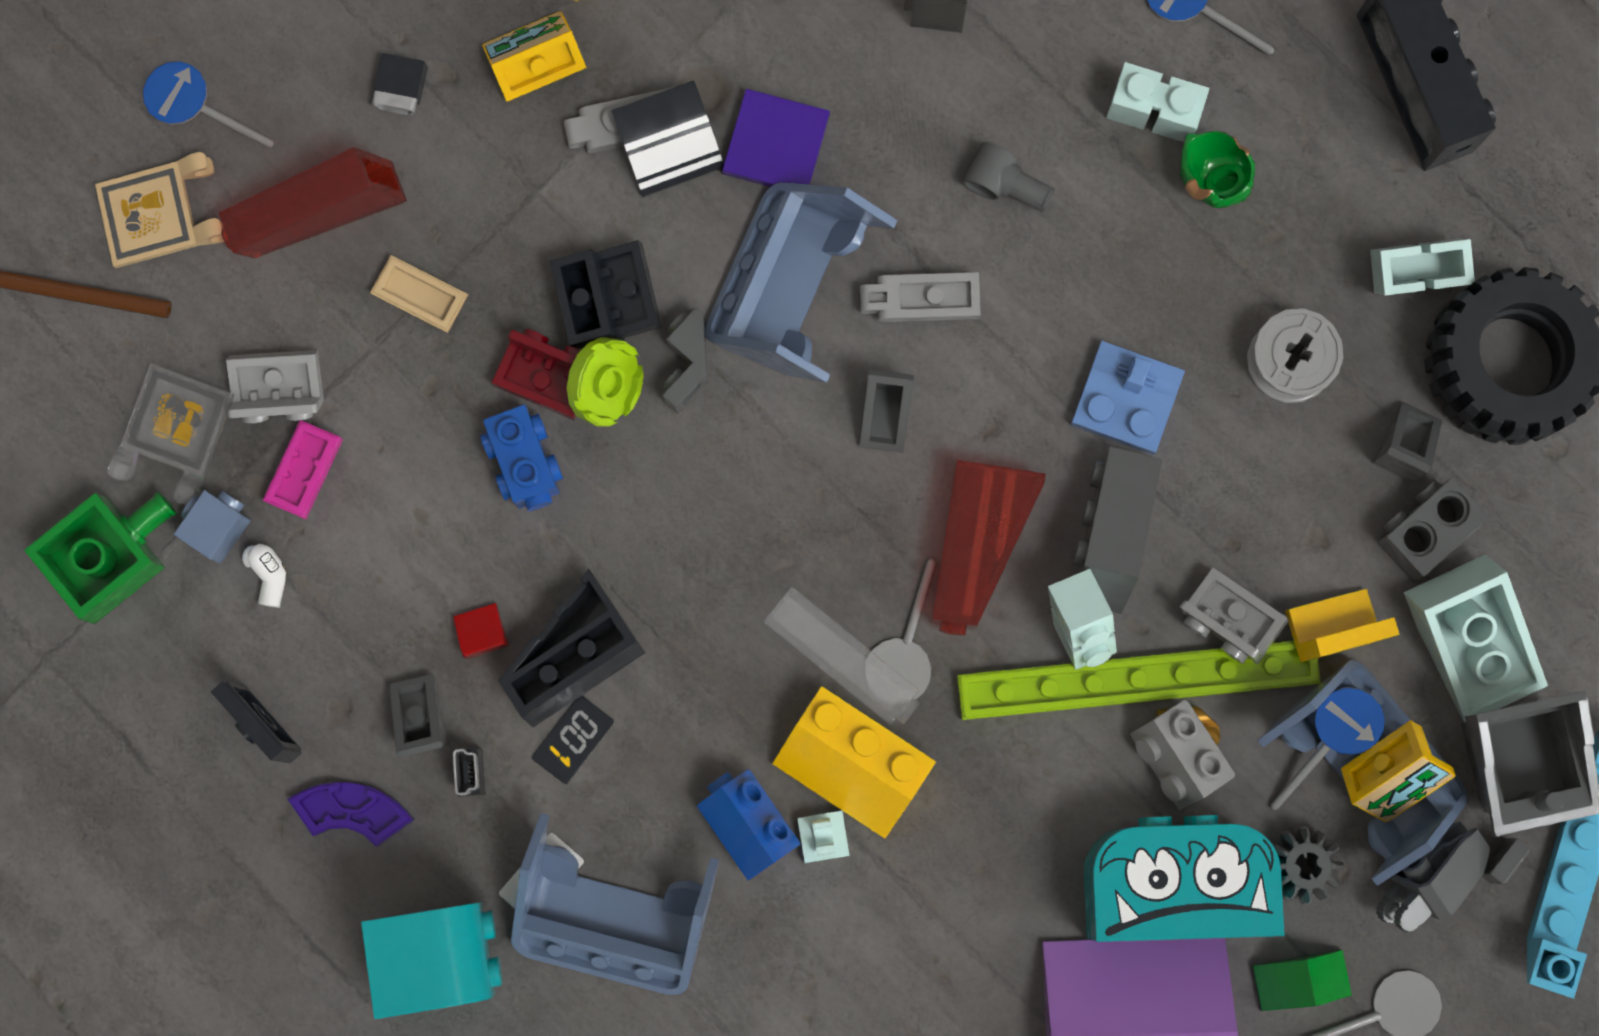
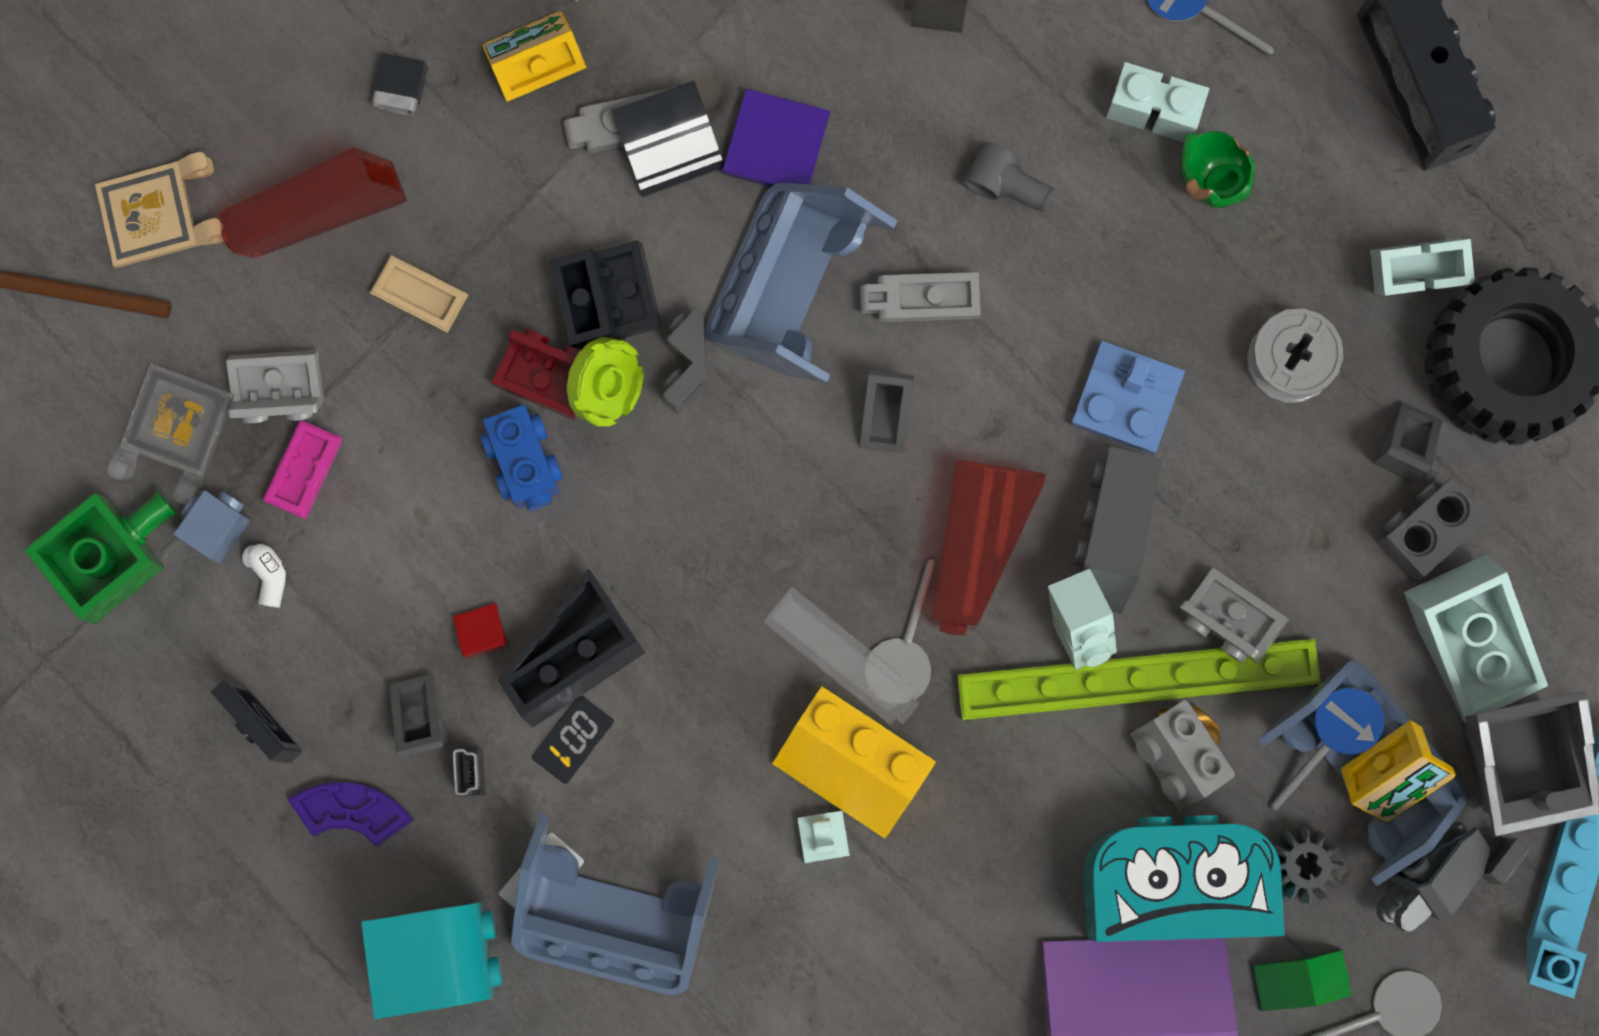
(179, 93): blue piece -> none
(747, 823): blue brick -> none
(1337, 625): yellow panel -> none

